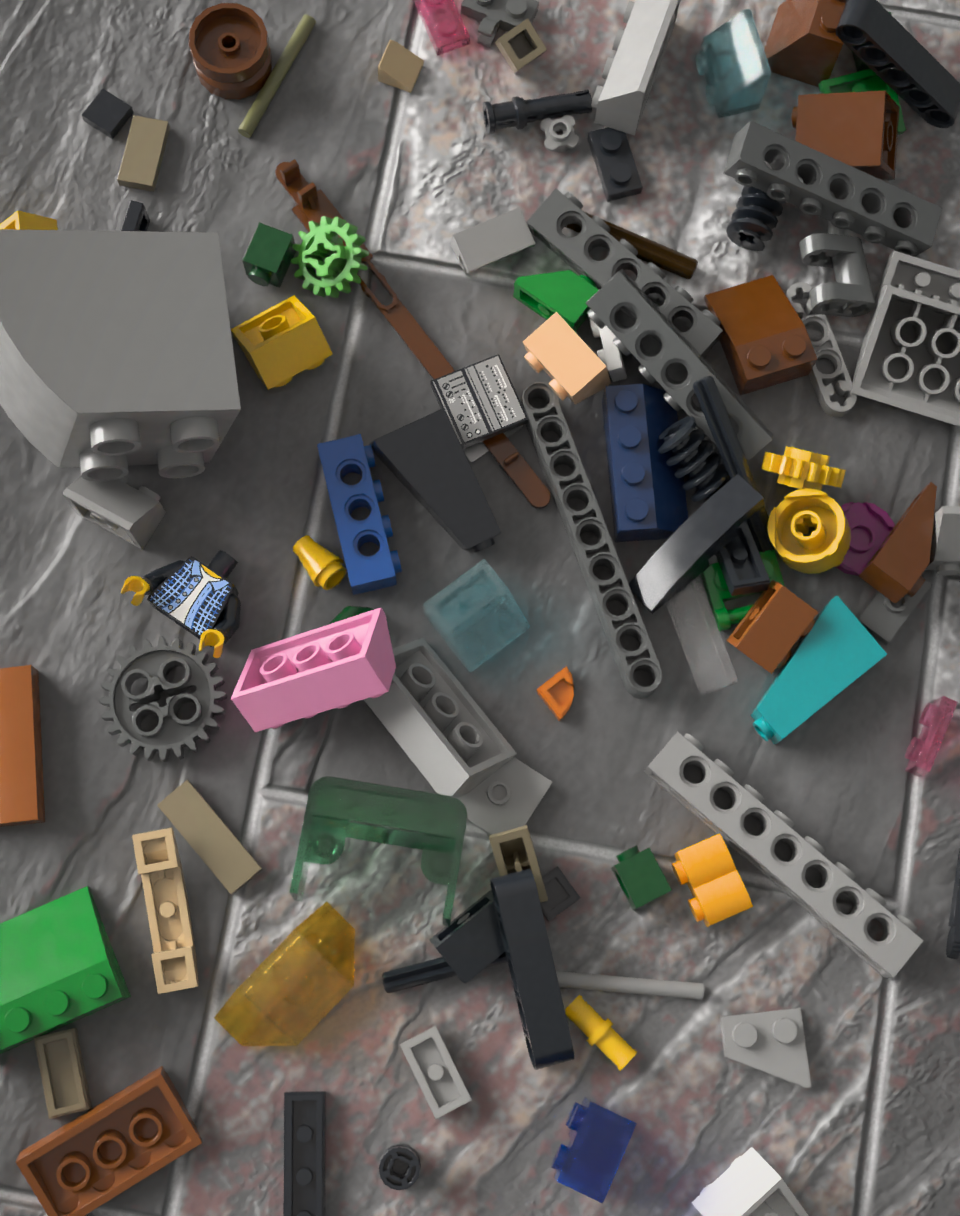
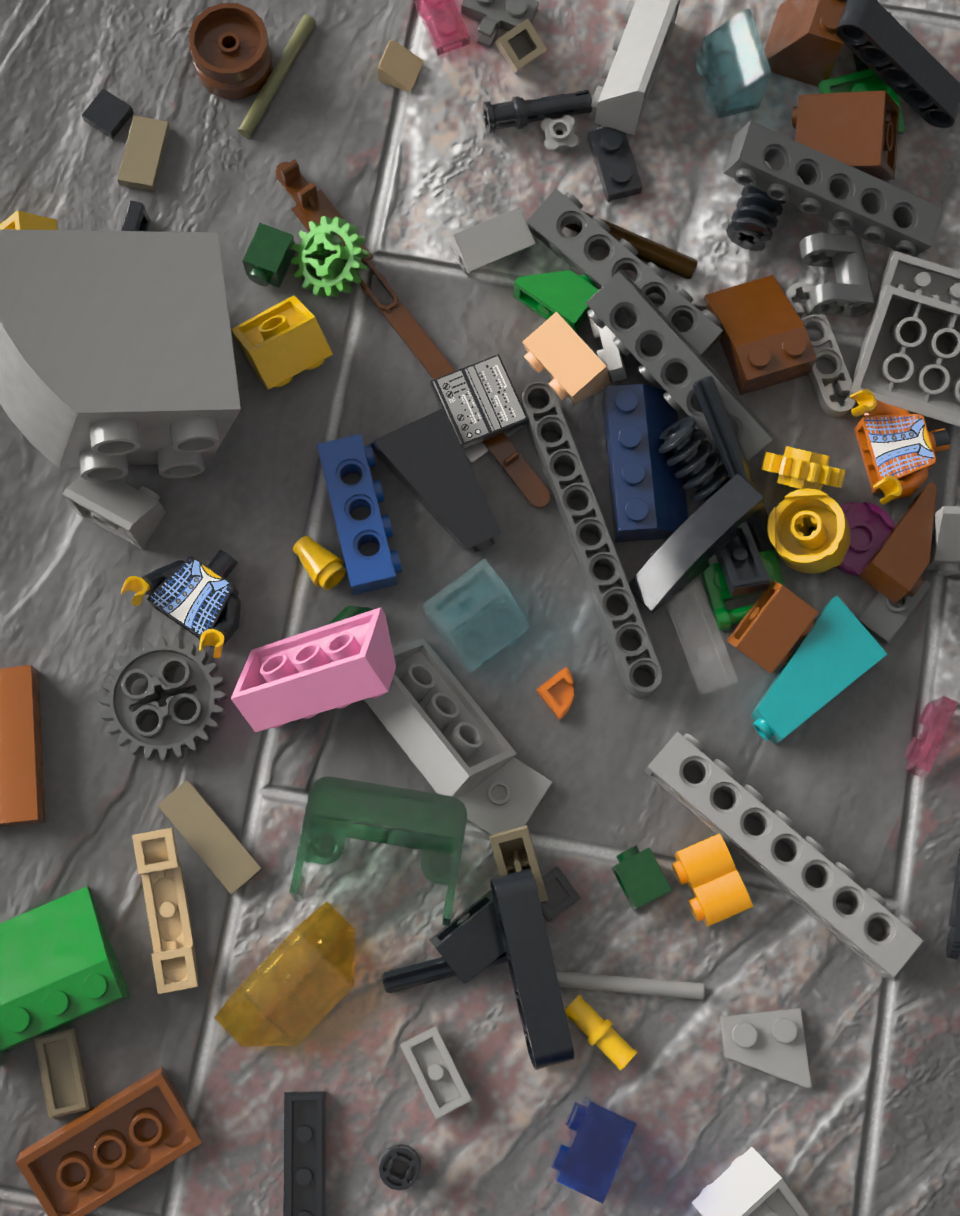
(895, 446): none -> torso

